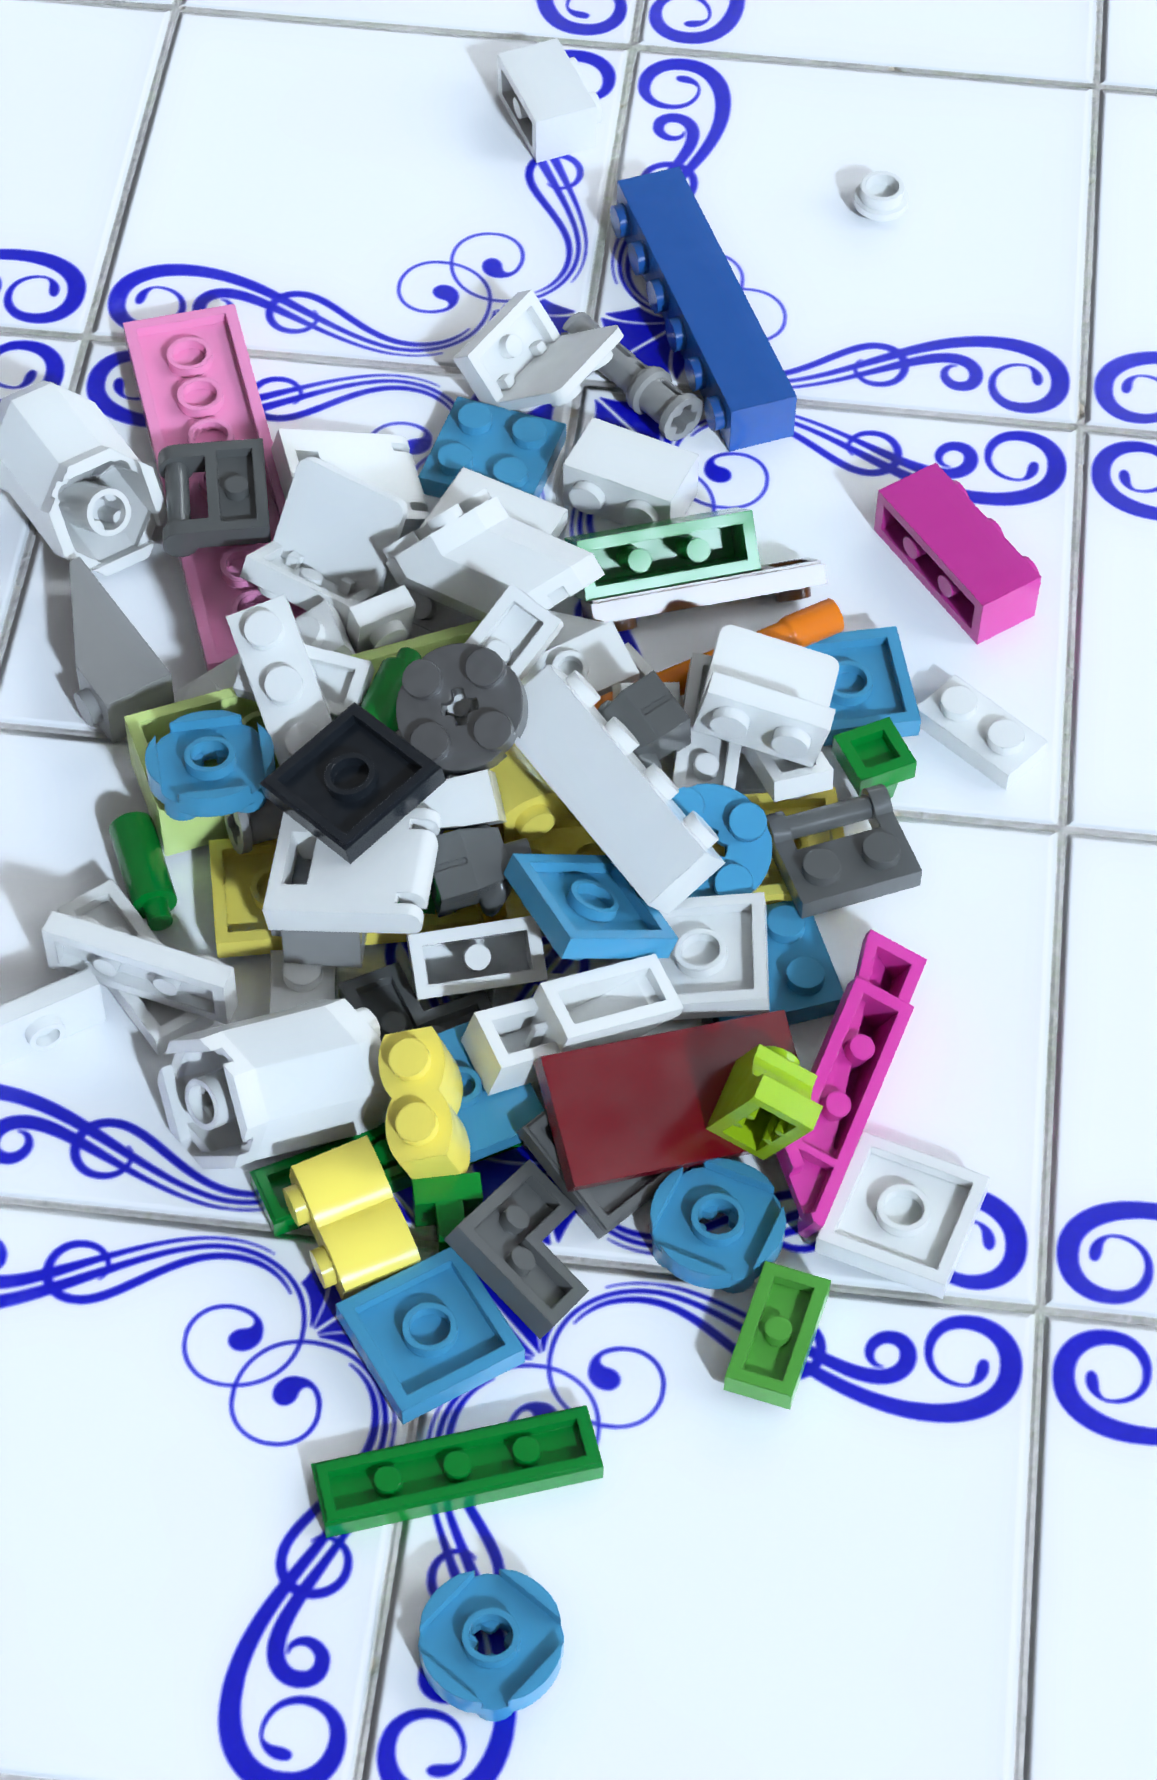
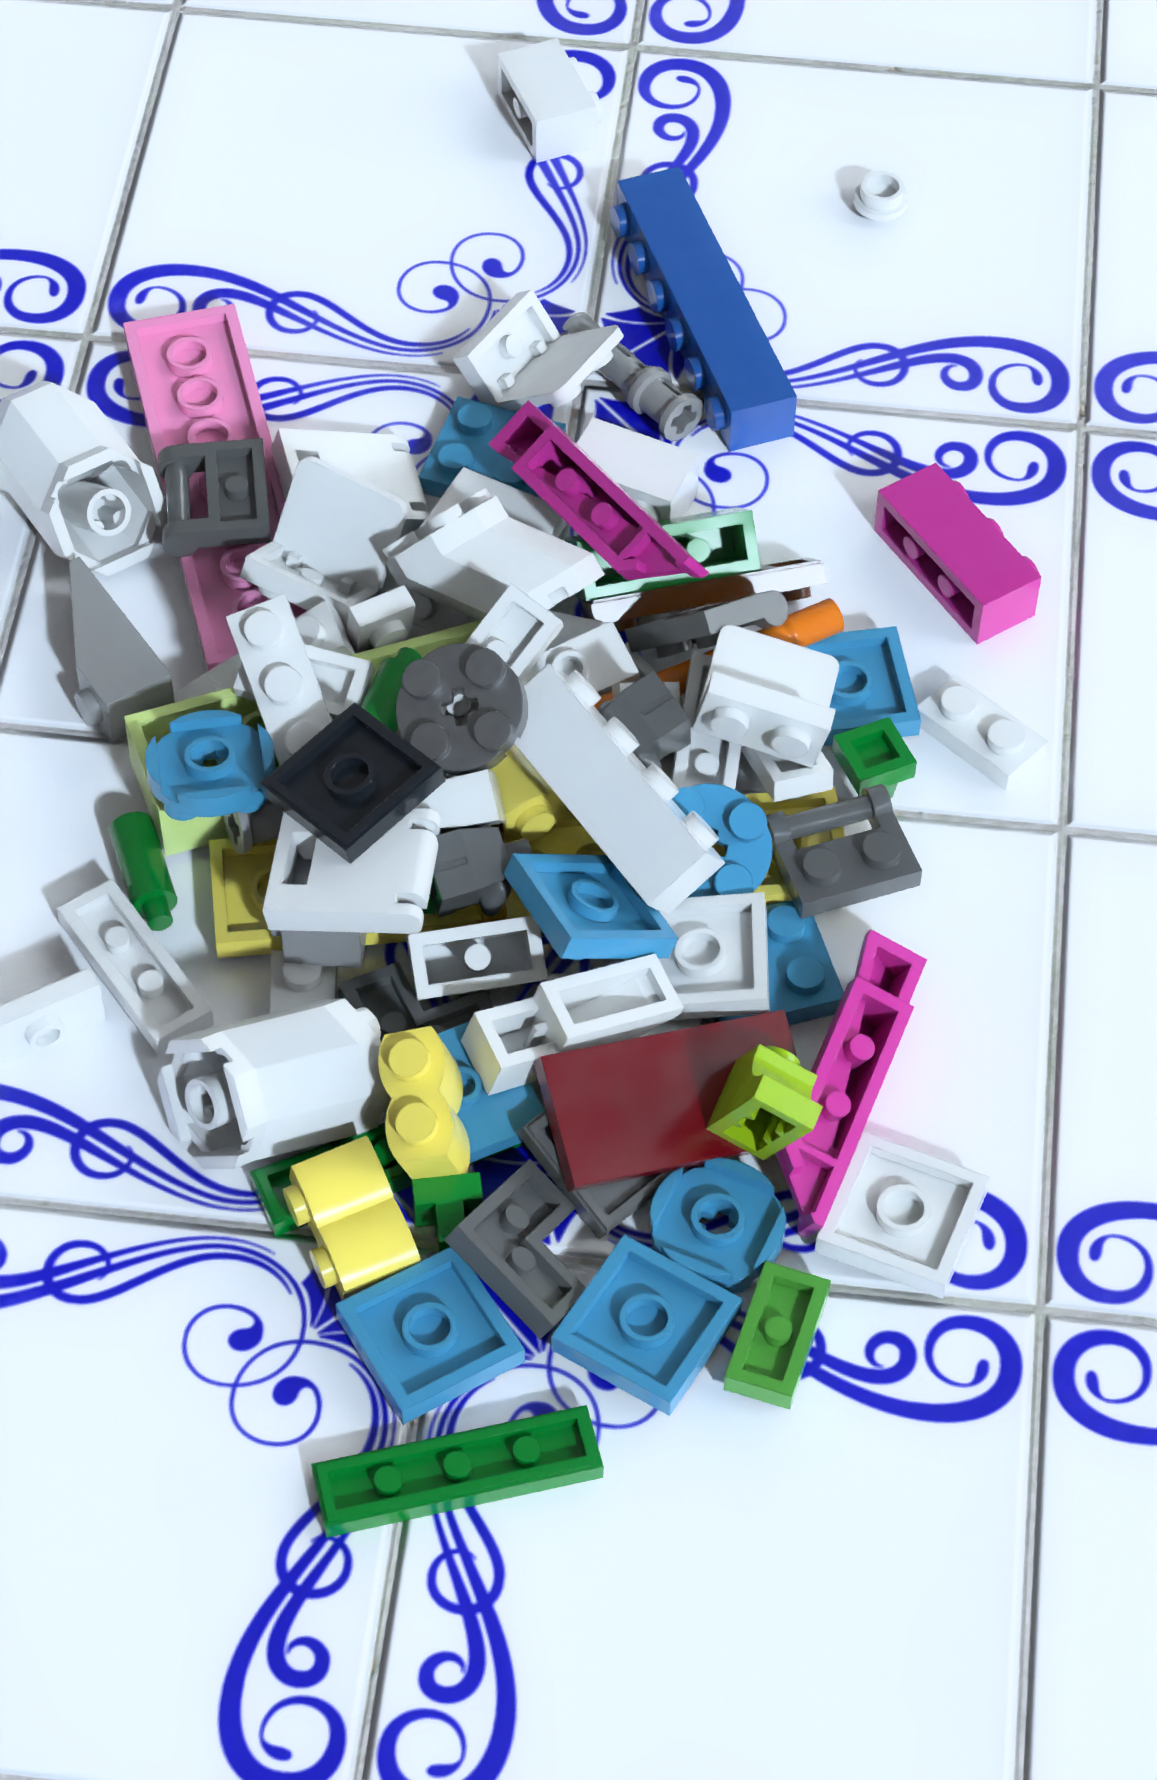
(141, 966): white plate -> none
(491, 1683): dark azure plate -> none
(590, 499): none -> dark pink wedge
(646, 1324): none -> dark azure plate
(703, 624): none -> dark grey plate

